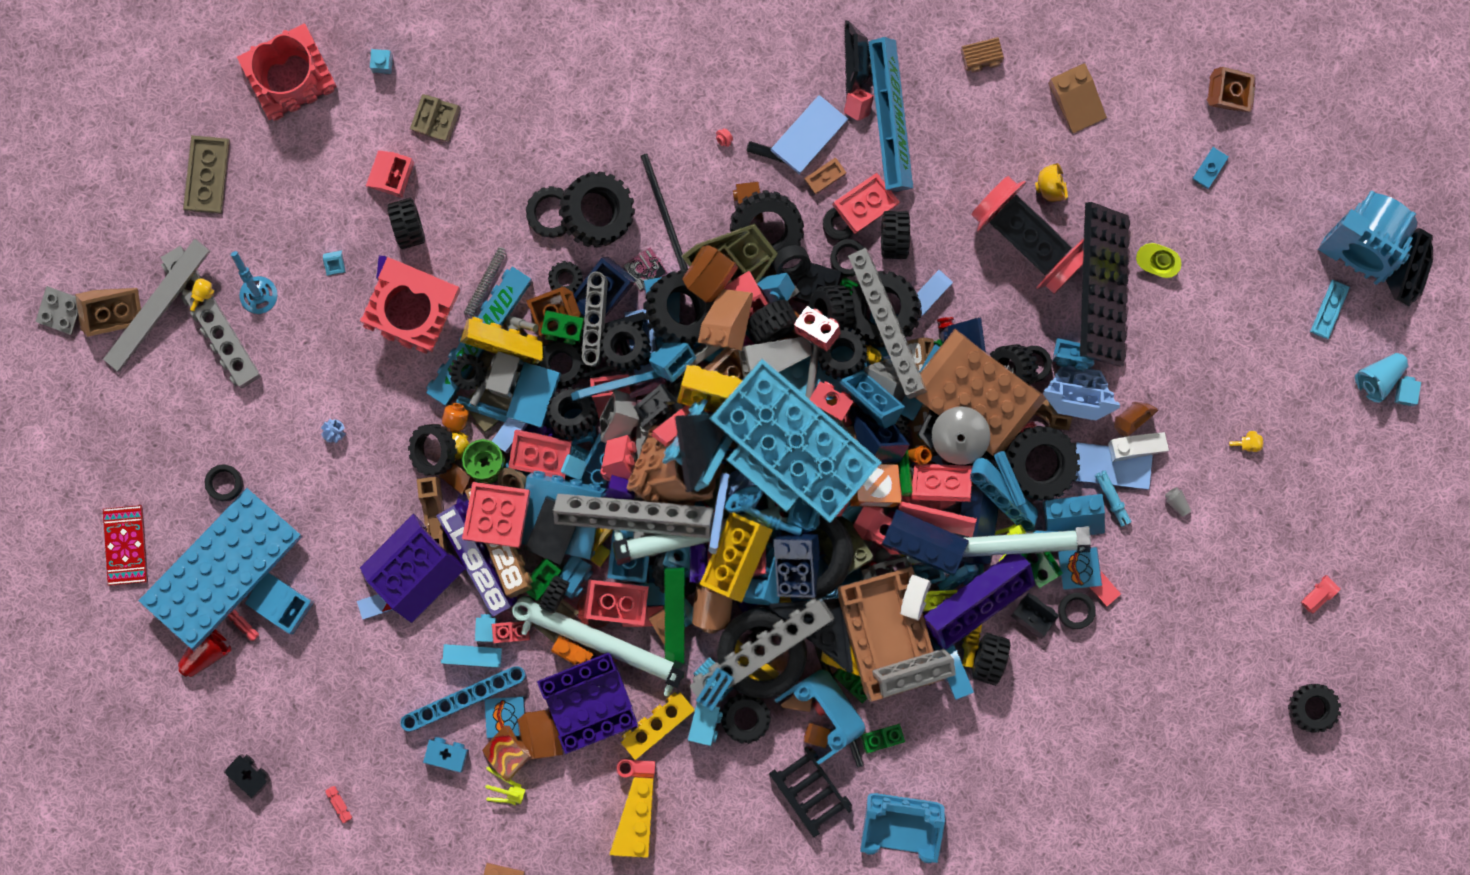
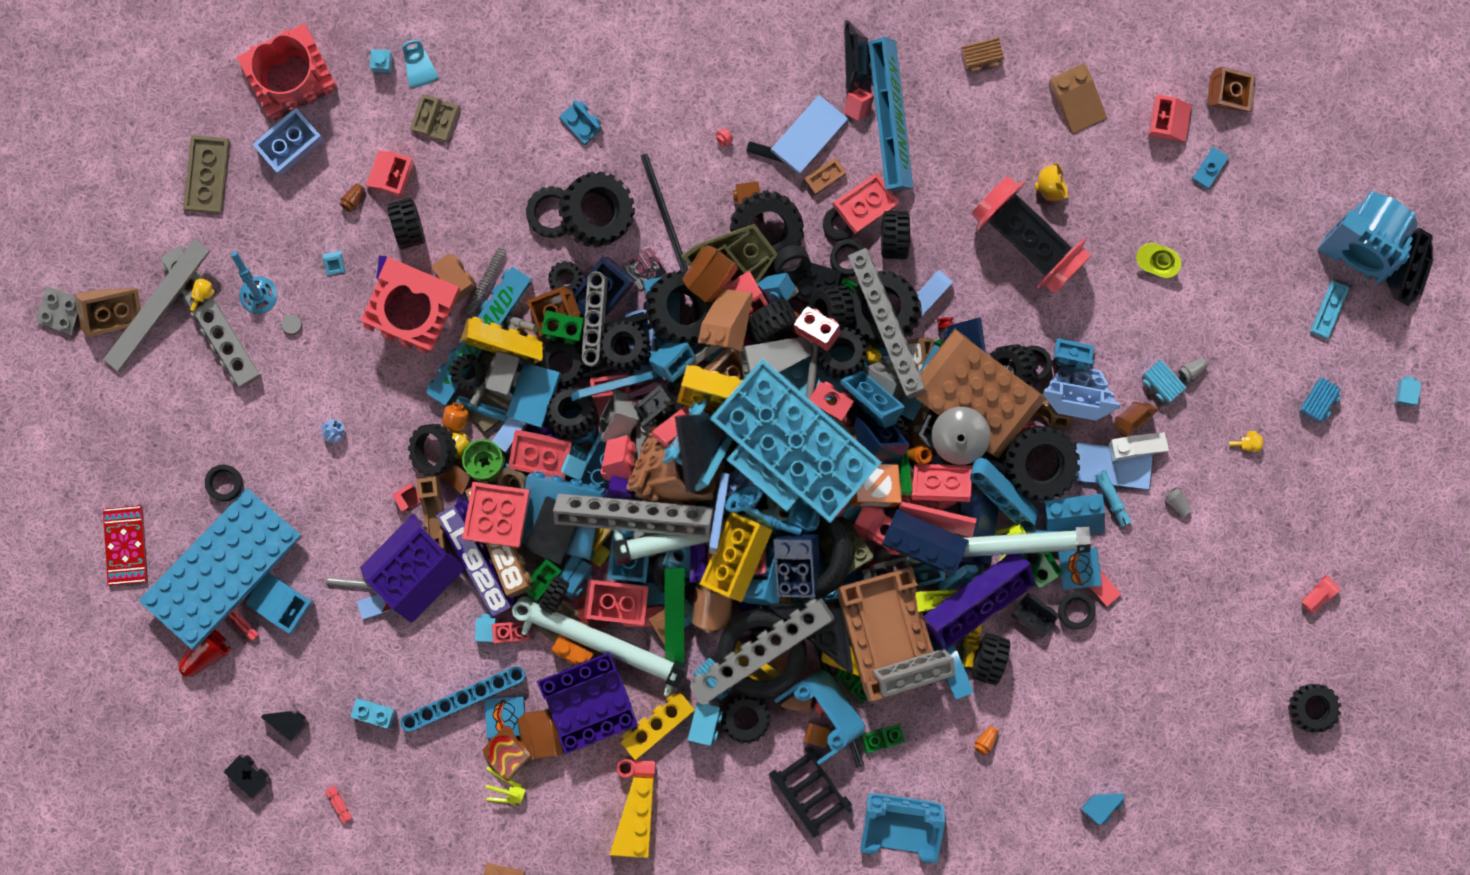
(287, 723): none -> black slope
(288, 142): none -> light blue brick
(291, 324): none -> light grey tile
(348, 583): none -> light grey bar
(352, 197): none -> dark orange cone
(373, 713): none -> medium azure brick
(407, 497): none -> coral panel
(418, 65): none -> medium azure piece
(434, 757): dark azure brick -> none
(451, 271): none -> nougat brick
(472, 656): medium azure panel -> none
(581, 122): none -> dark azure bracket
(706, 702): dark azure tile -> none
(914, 597): white slope -> none
(986, 741): none -> orange cone
(1009, 478): dark azure axle -> none
(1101, 805): none -> dark azure slope
(1104, 285): black plate -> none
(1163, 382): none -> medium azure brick
(1169, 118): none -> coral slope
(1192, 370): none -> light grey cone
(1320, 400): none -> dark azure brick
(1381, 376): medium azure cone -> none

